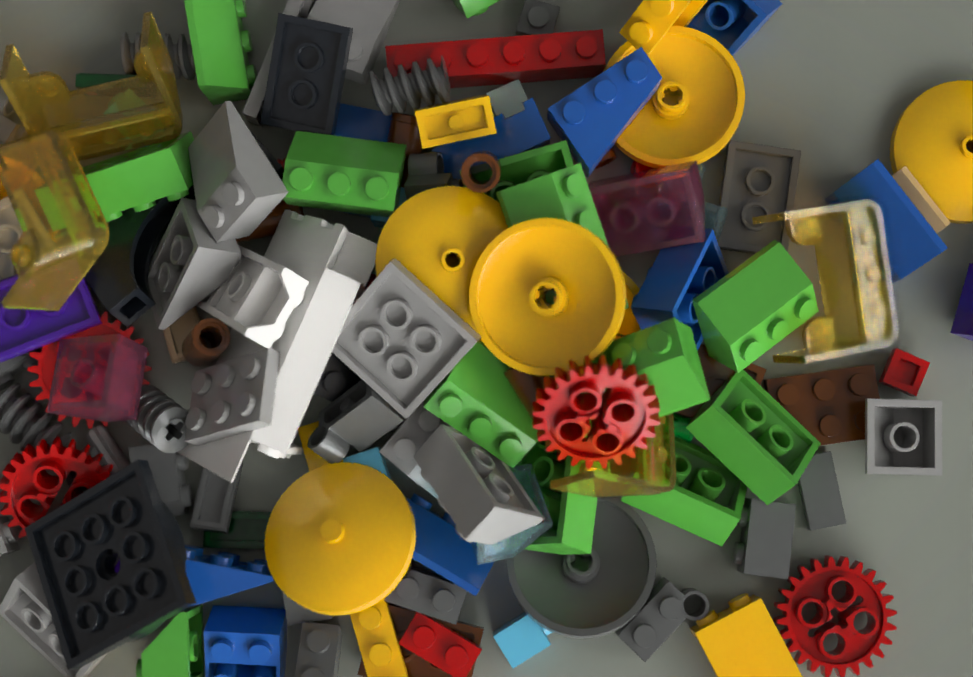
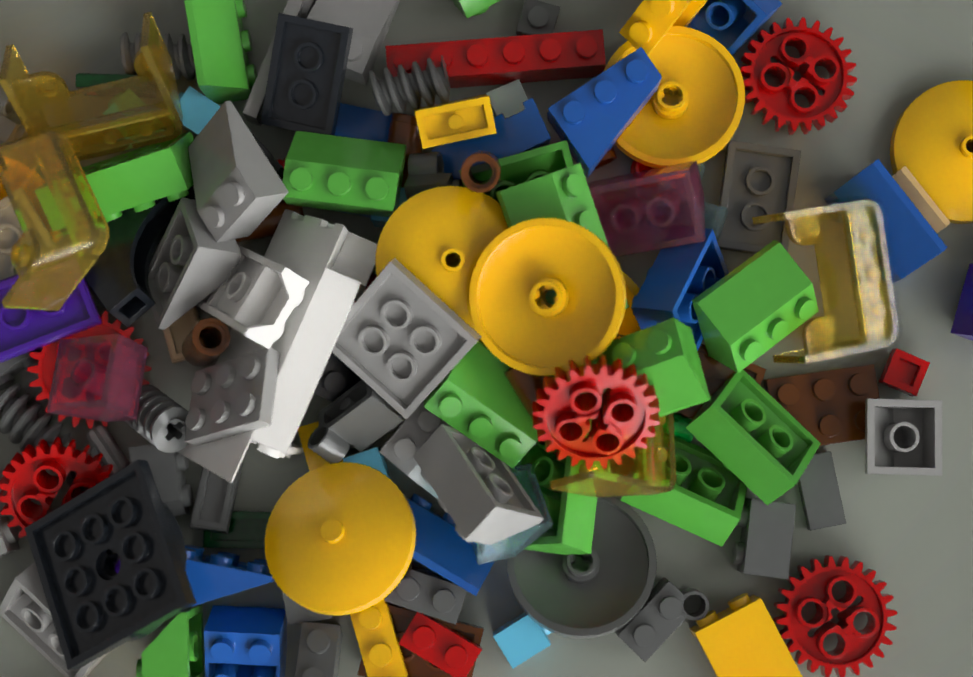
(196, 110): none -> medium azure brick
(814, 50): none -> red gear

